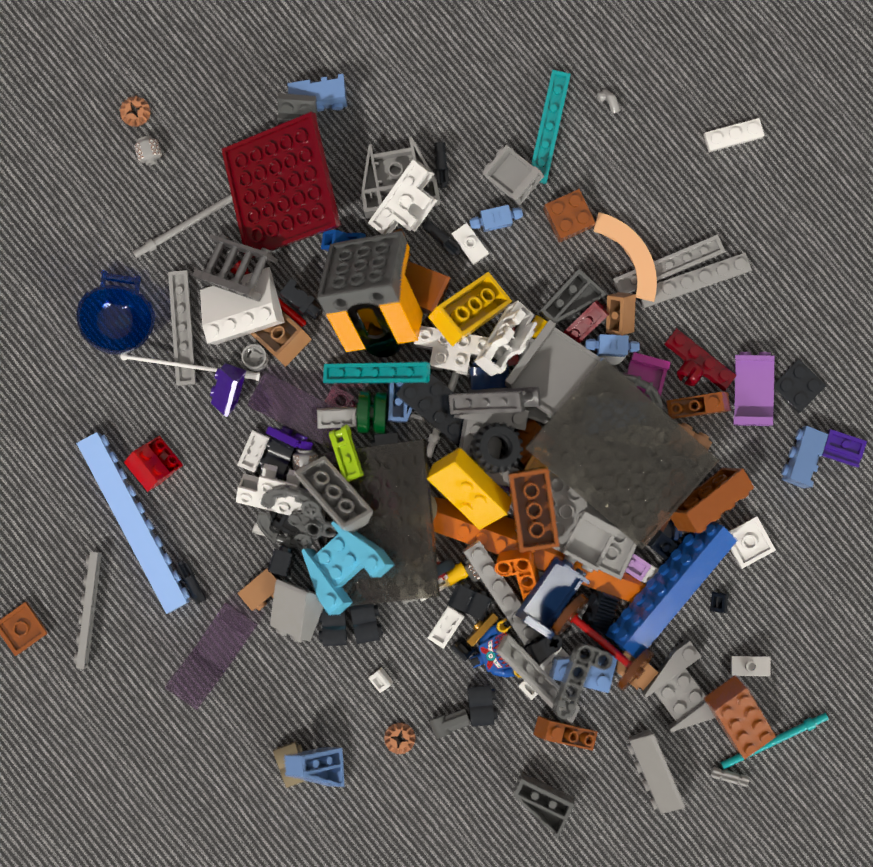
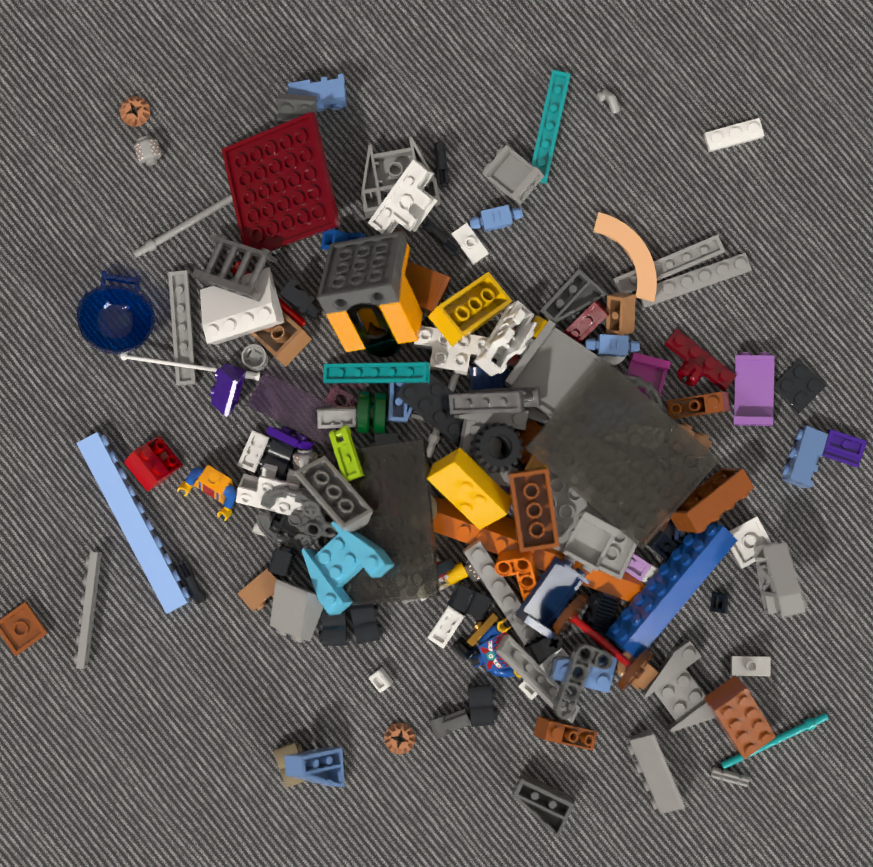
(211, 656): clear purple windscreen -> none
(214, 484): none -> torso
(569, 215): dark orange brick -> none
(778, 580): none -> light grey wedge

